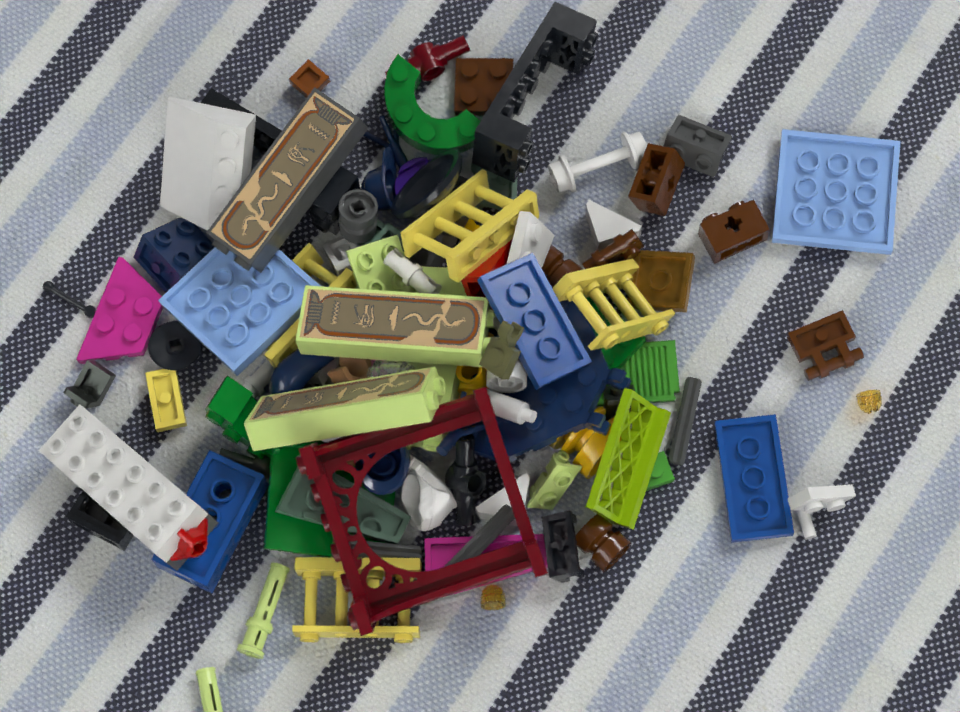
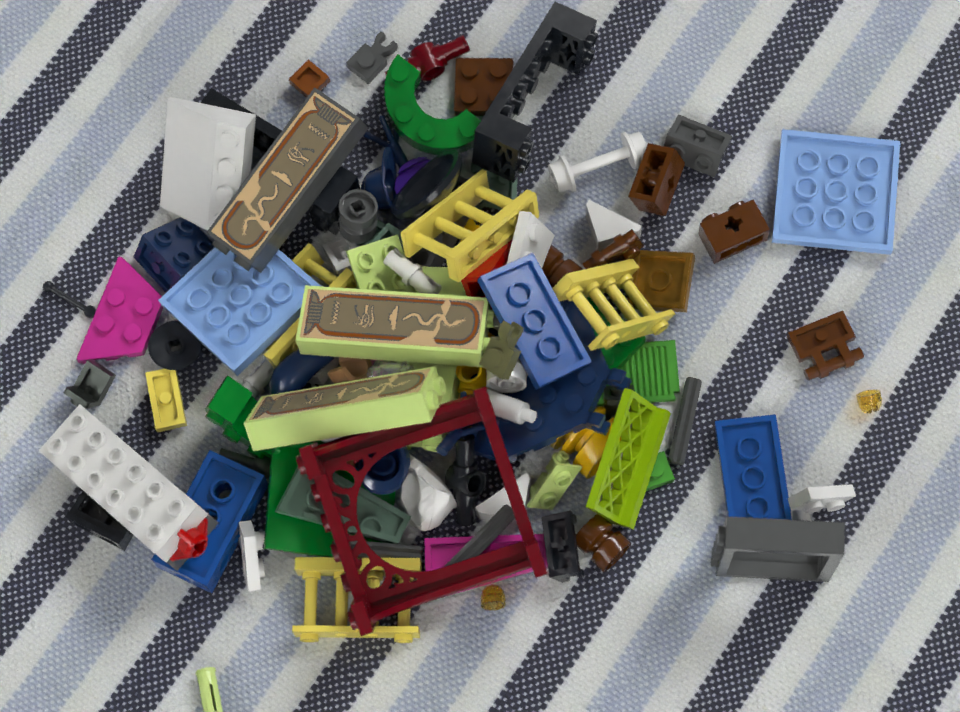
(249, 543): none -> white plate
(260, 624): yellowish green pin -> none
(370, 60): none -> dark grey plate
(778, 549): none -> dark grey window

